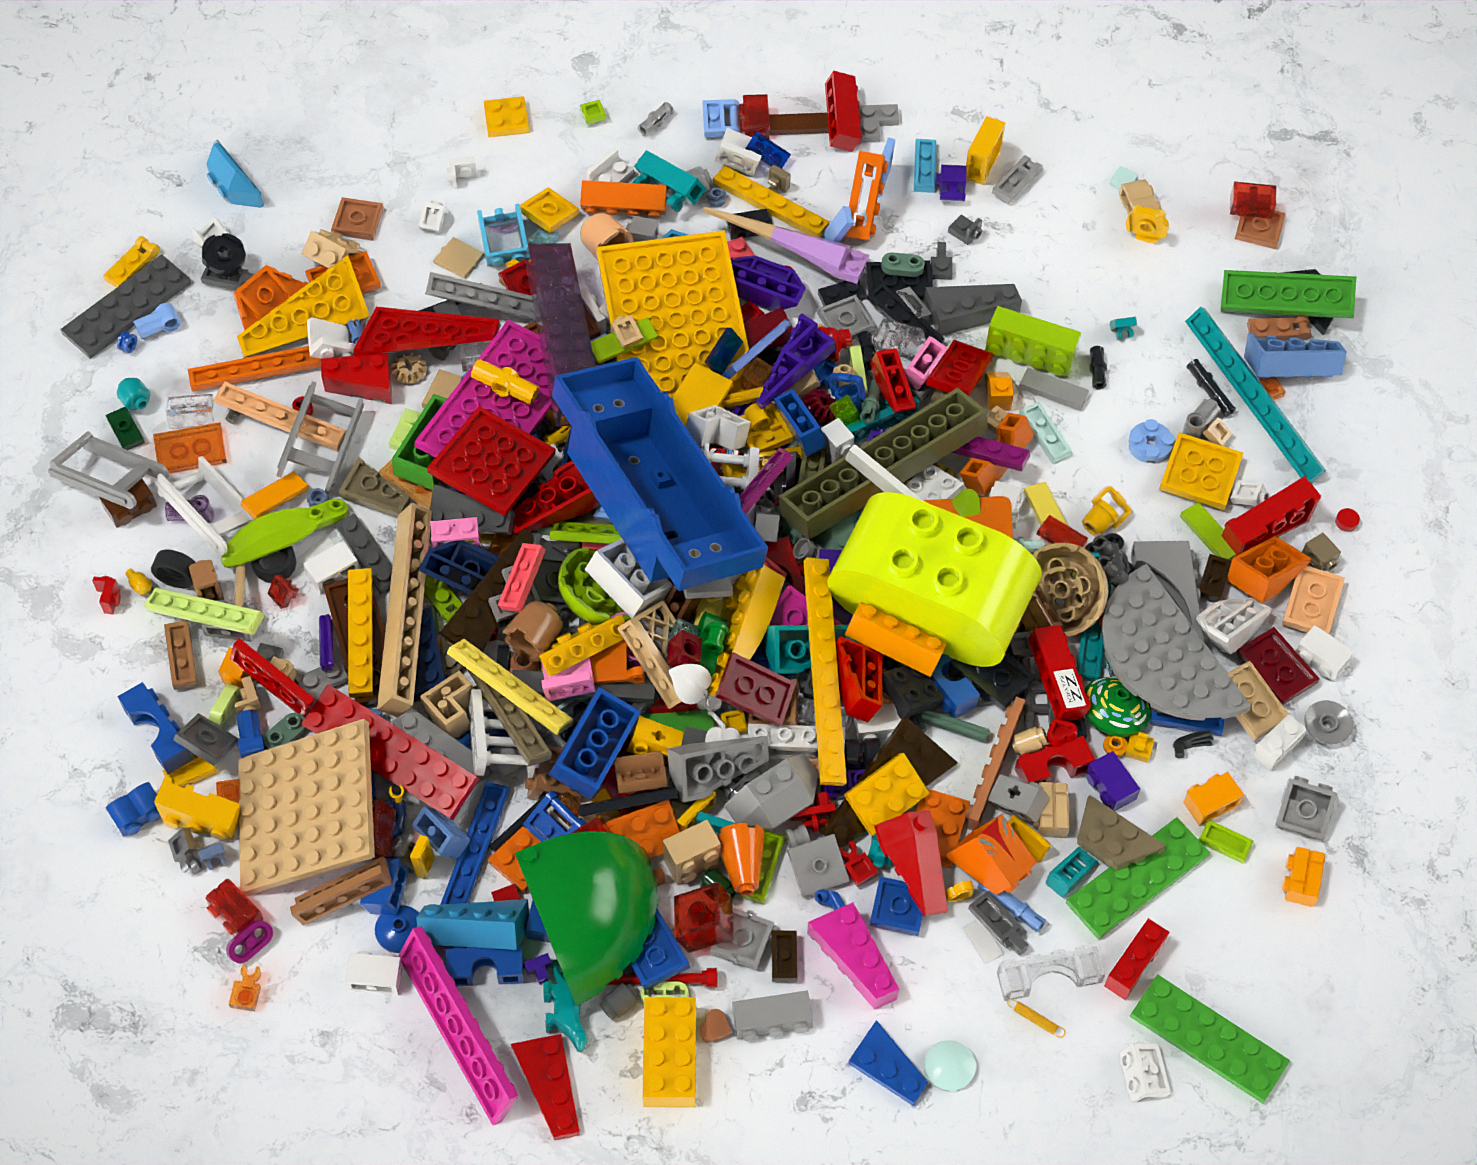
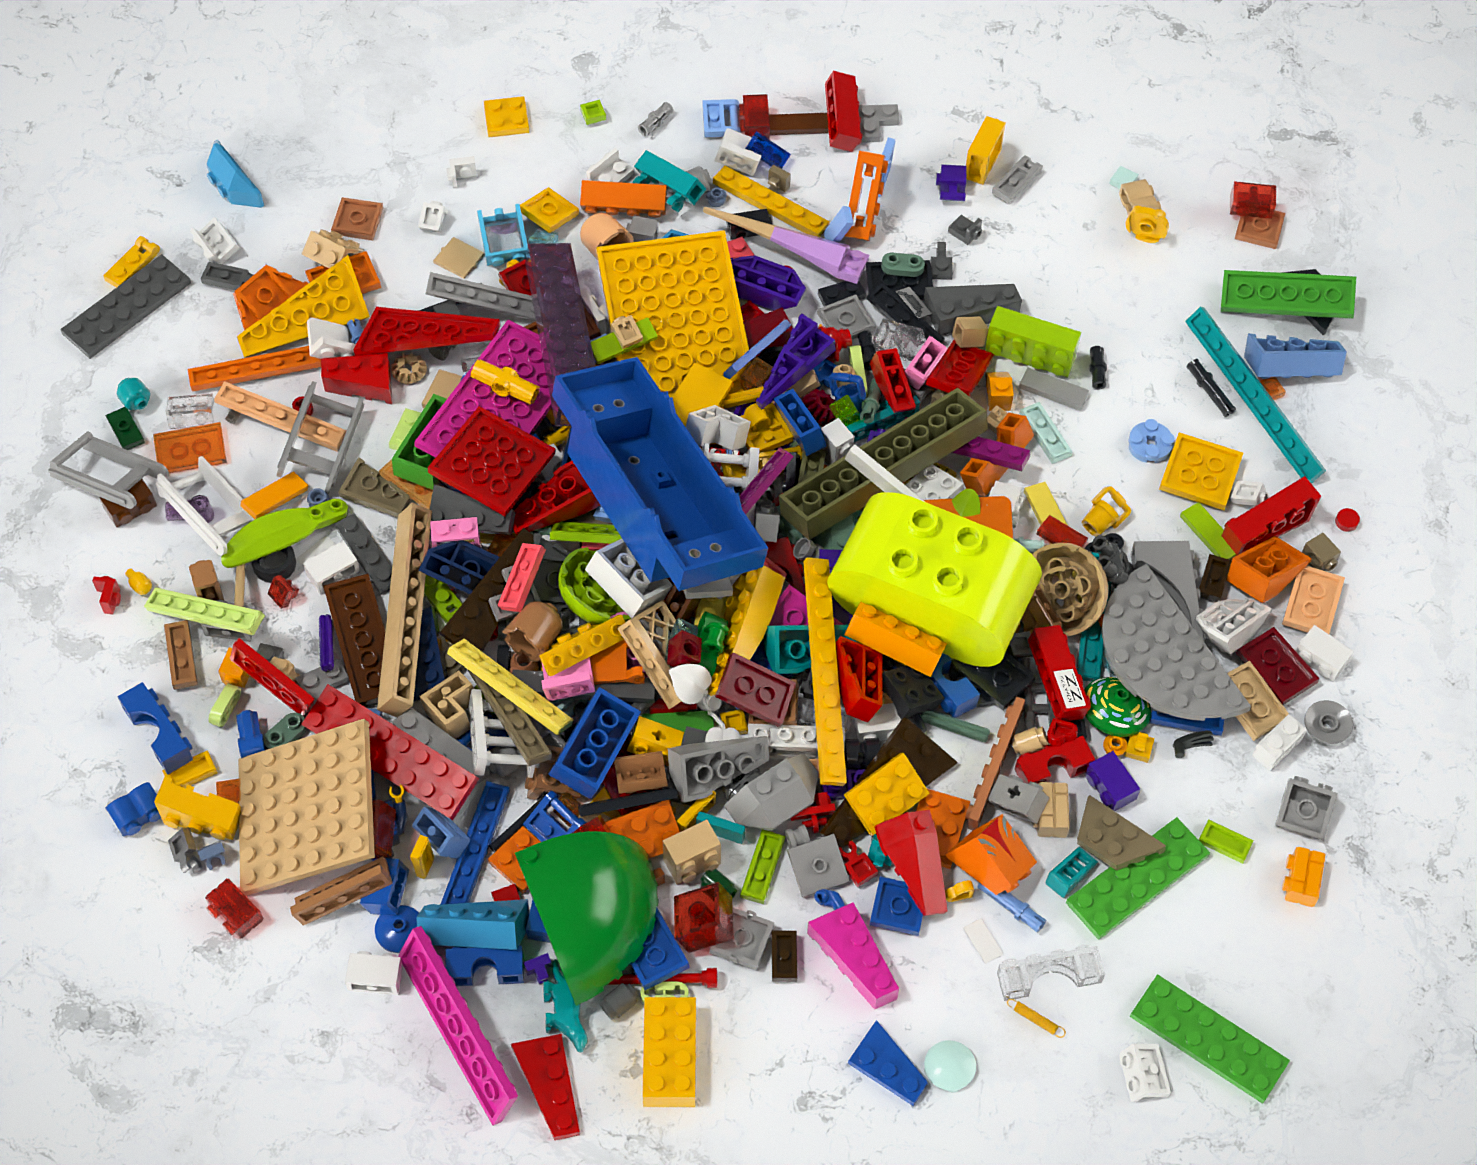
(127, 342): blue bush -> none
(163, 318): light blue piece -> none
(173, 568): black tyre -> none
(206, 739): dark grey tile -> none
(223, 265): black plate -> none
(246, 992): clear orange plate -> none
(249, 696): tan bracket -> none
(250, 943): magenta plate -> none
(360, 633): yellow plate -> none
(402, 850): dark grey bracket -> none
(715, 1027): nougat tile -> none
(724, 351): plate -> none
(742, 855): orange cone -> none
(772, 1015): light grey brick -> none
(924, 165): medium azure tile -> none
(970, 332): none -> tan brick
(999, 922): dark grey hinge -> none
(1032, 840): yellow tile -> none
(1123, 324): teal tile -> none
(1136, 958): red arch -> none
(1199, 419): light grey piece -> none
(1213, 798): light orange brick -> none
(1217, 432): tan plate -> none
(1280, 327): nougat plate -> none

